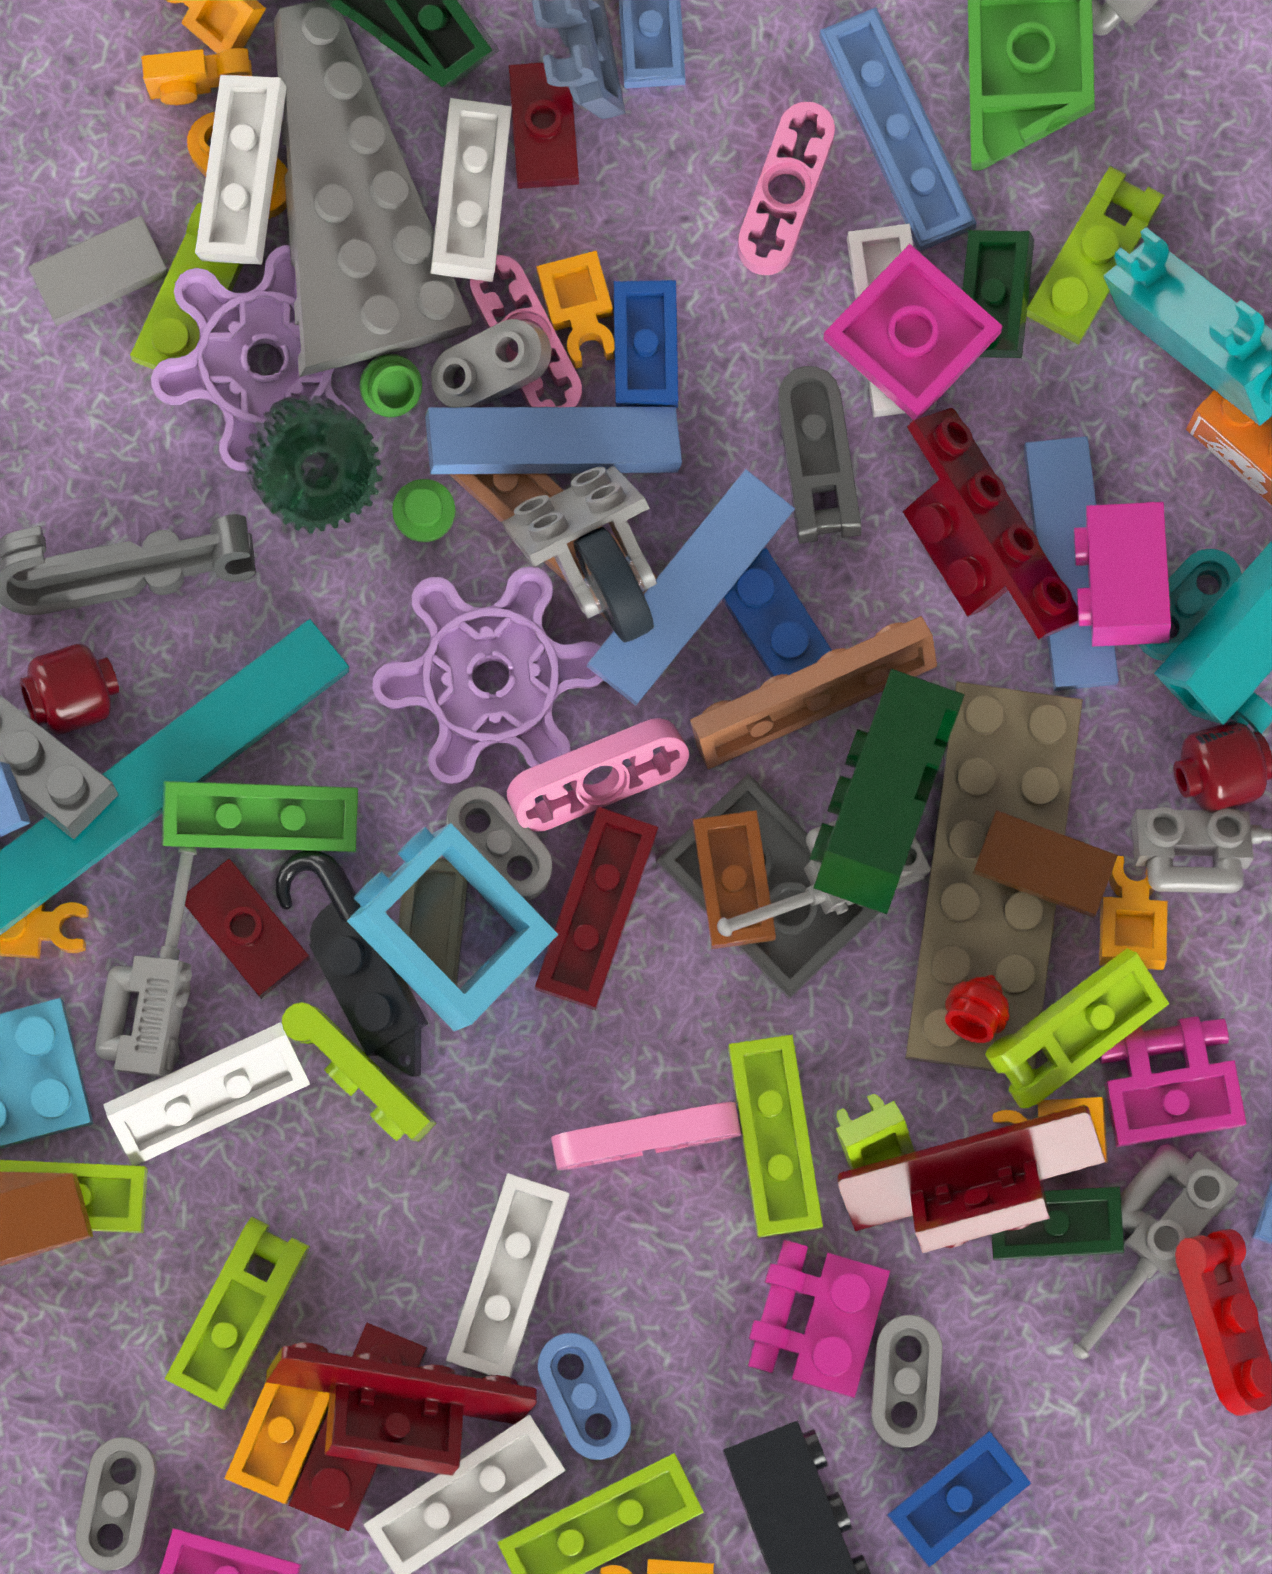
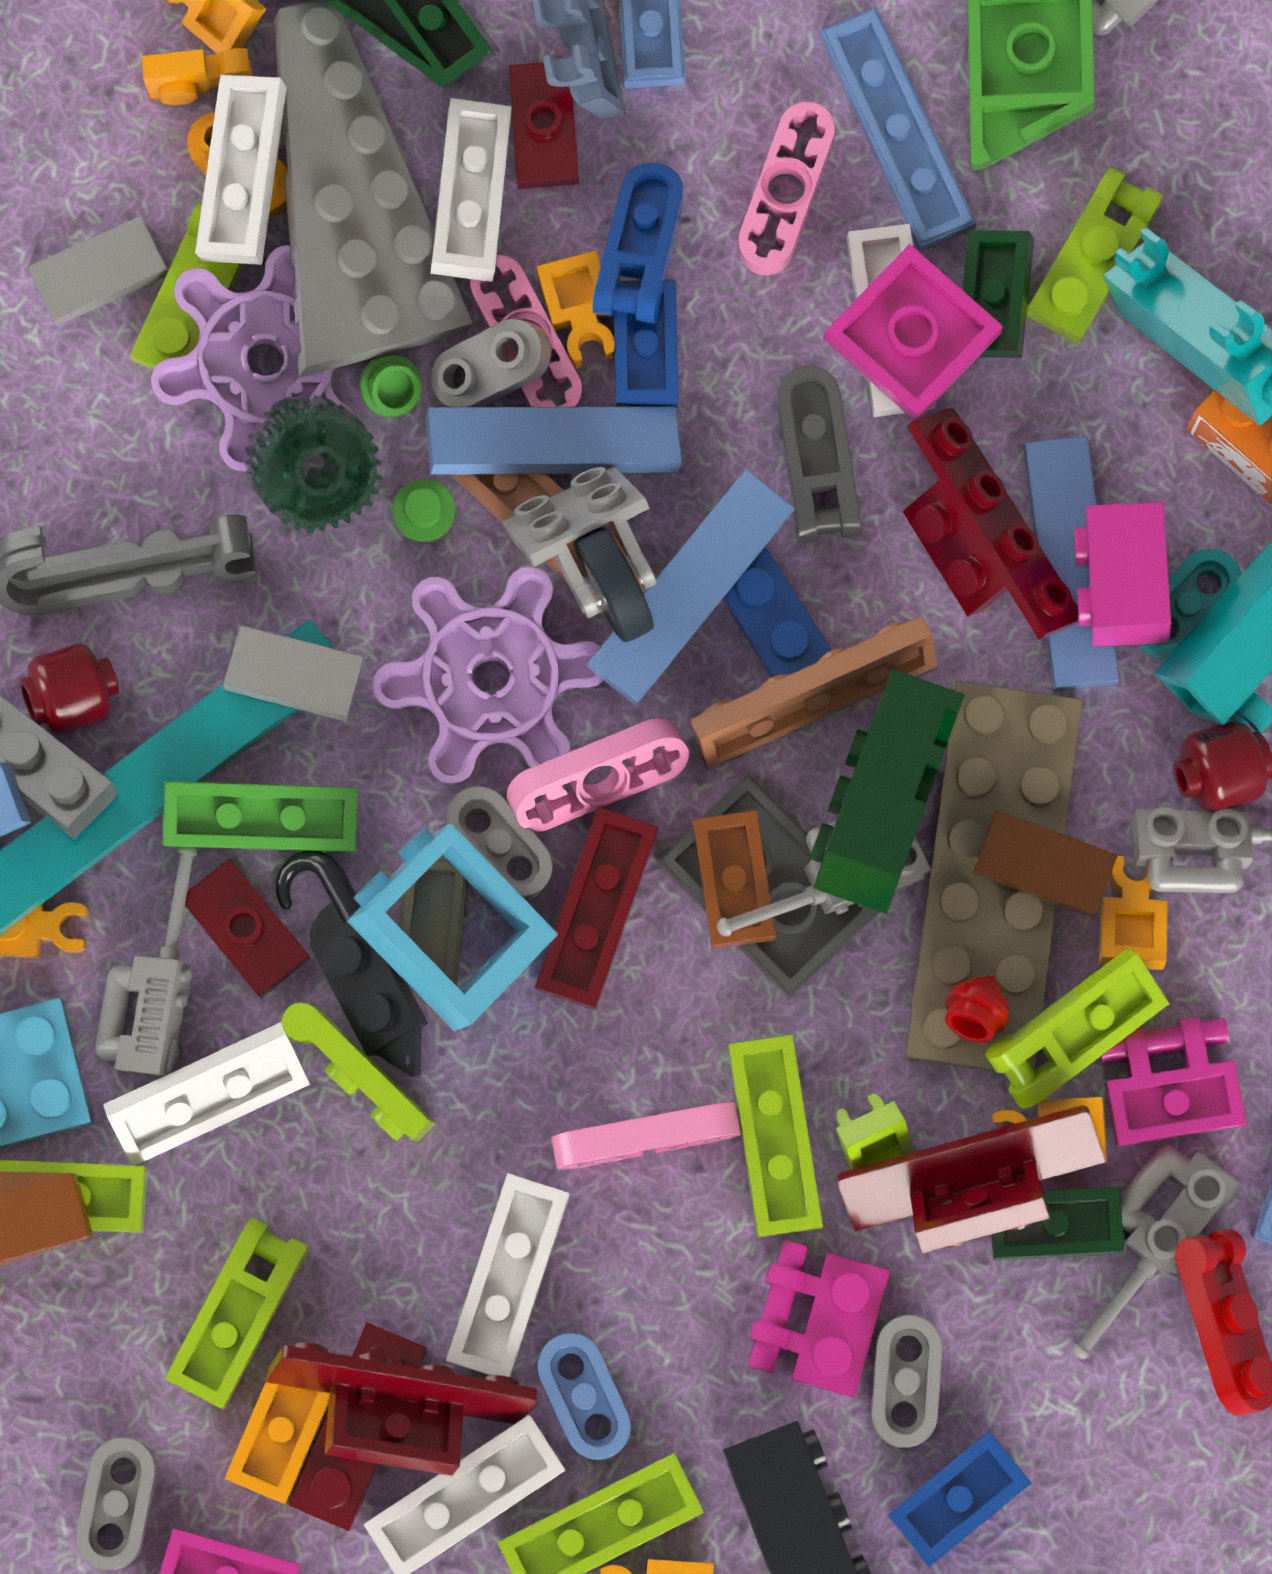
(293, 673): none -> light grey tile
(640, 242): none -> blue plate

